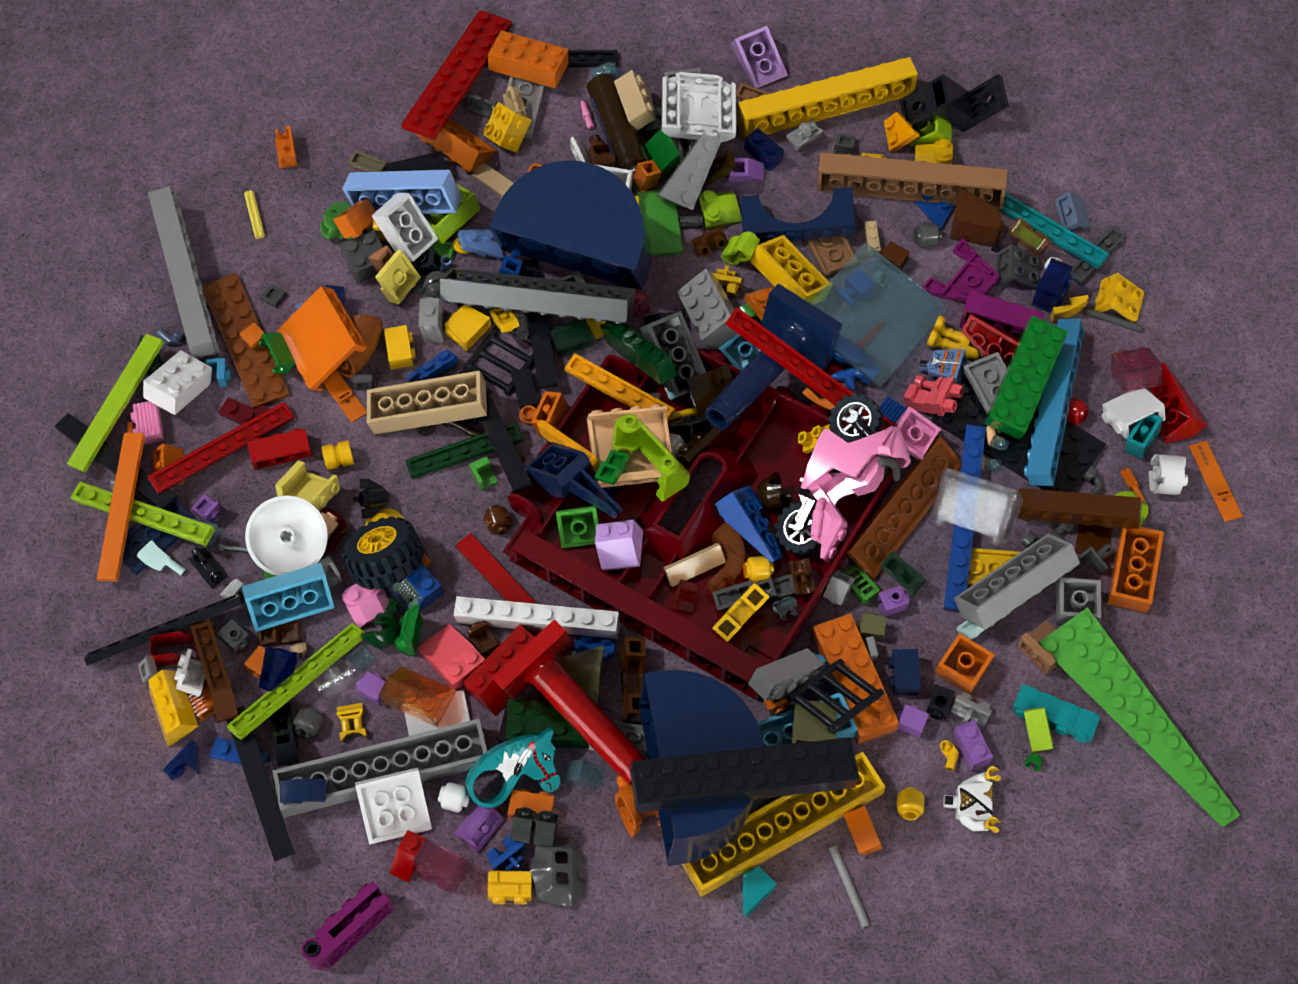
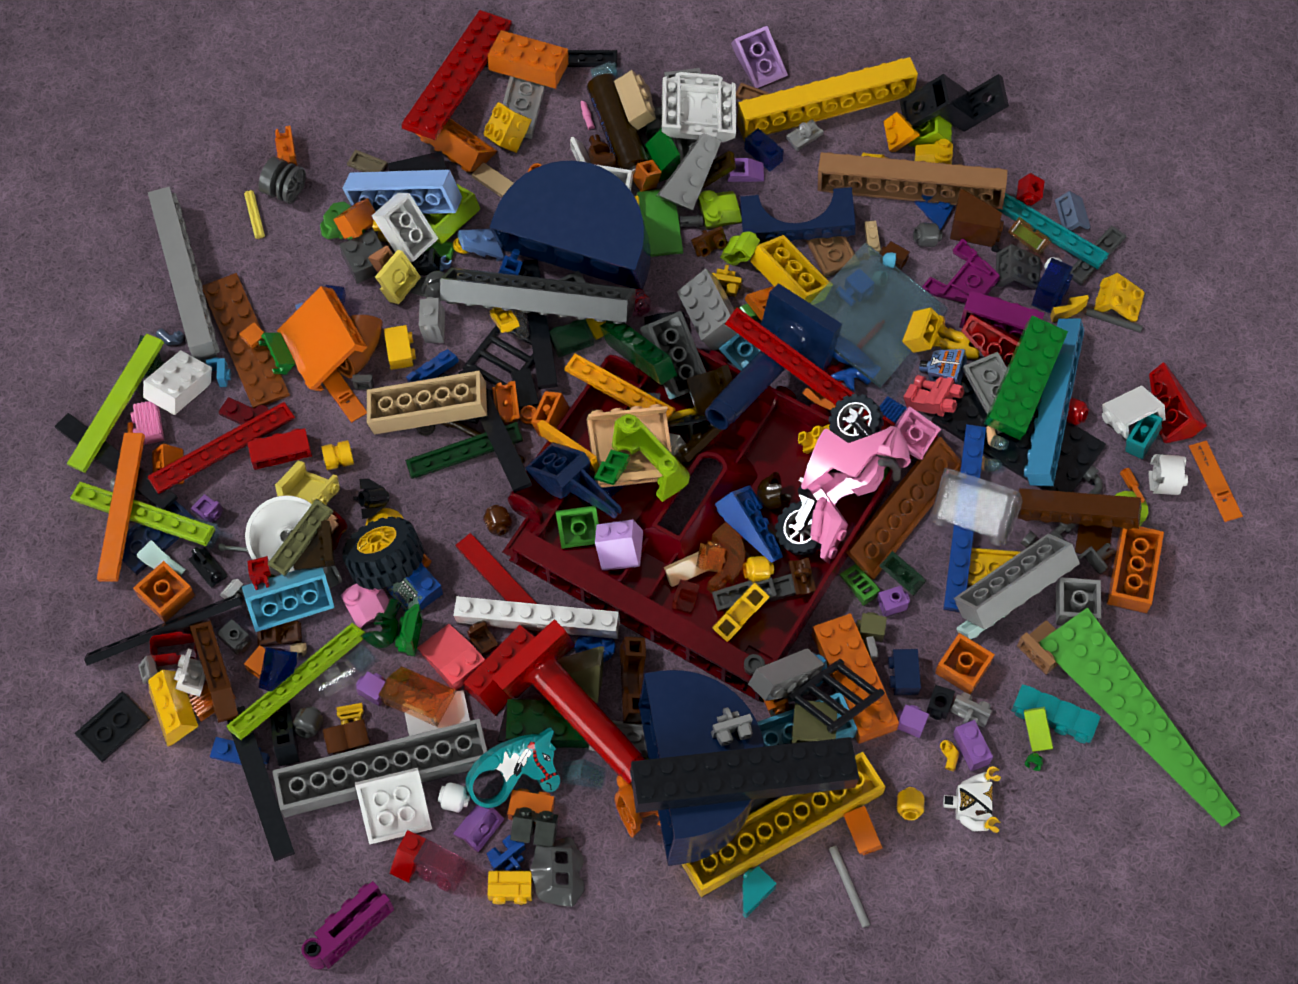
(112, 726): none -> black tile
(164, 591): none -> orange brick
(186, 757): clear blue slope -> none
(259, 571): none -> red plate
(273, 295): dark grey tile -> none
(282, 180): none -> dark grey wheel
(300, 538): none -> olive tile
(302, 790): dark blue slope -> none
(319, 551): none -> dark brown bracket
(346, 737): none -> reddish brown brick
(466, 326): yellow torso -> none
(479, 105): dark grey hinge -> none
(482, 473): bright green panel -> none
(506, 402): none -> orange hinge
(514, 100): tan hinge -> none
(710, 556): none -> clear orange brick
(731, 723): none -> light grey hips
(753, 662): none -> dark grey tile
(785, 605): clear light blue tile -> none
(838, 588): light grey brick -> none
(844, 144): dark grey slope -> none
(889, 260): none -> medium azure hinge
(922, 330): none -> yellow brick
(1030, 189): none -> red brick
(1136, 369): clear pink brick -> none

